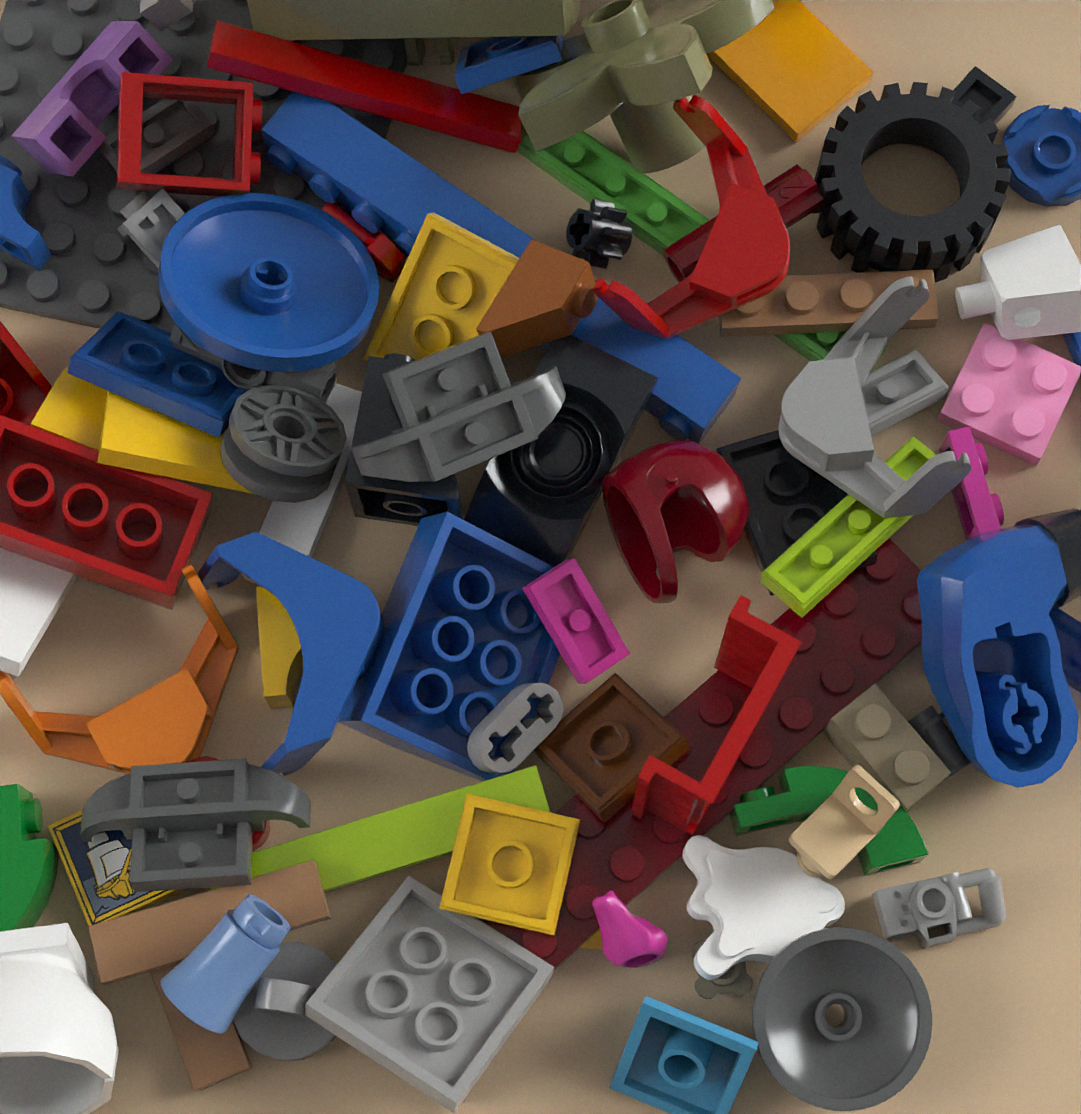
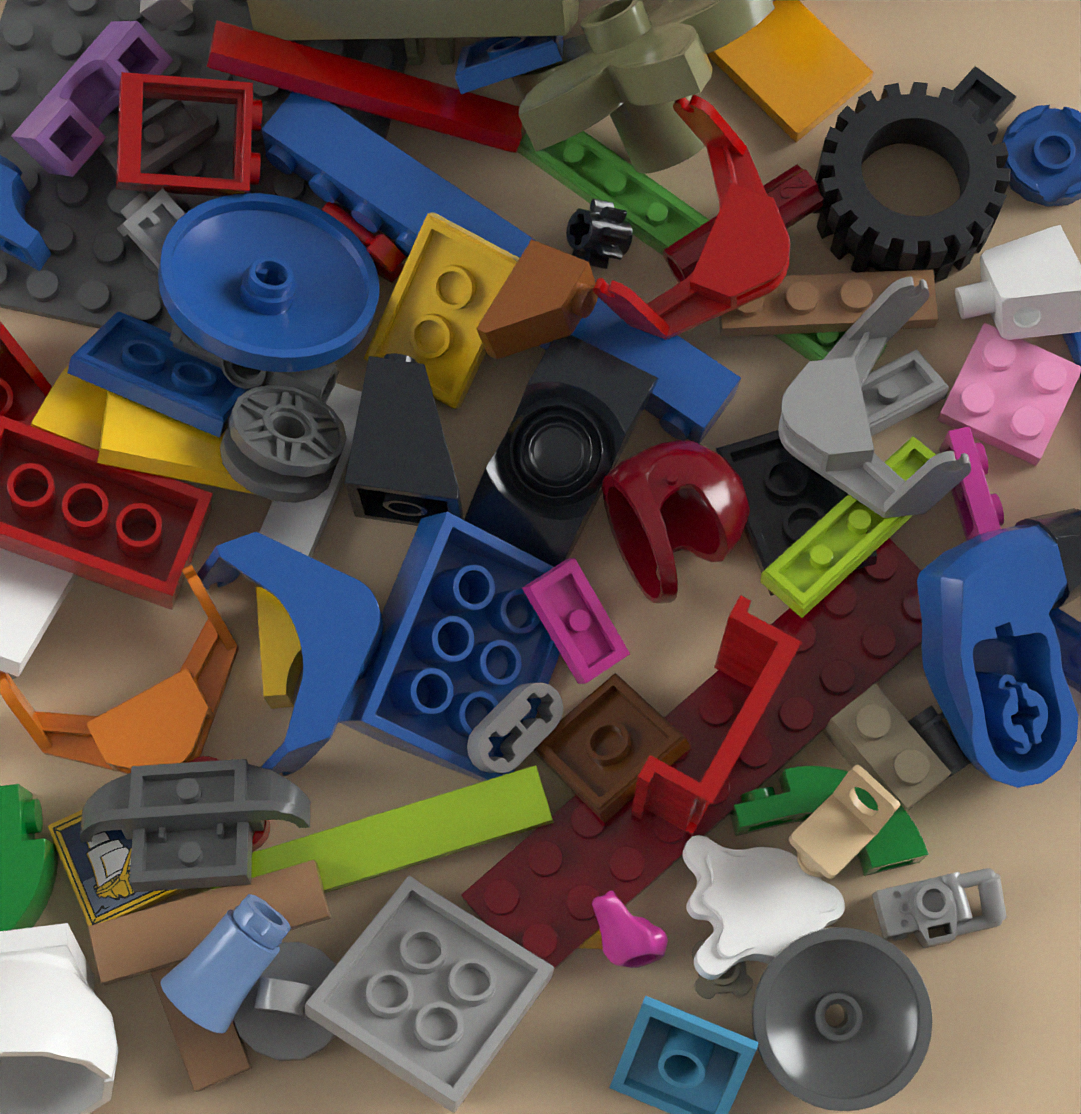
(458, 413): dark grey plate -> none
(510, 864): yellow tile -> none

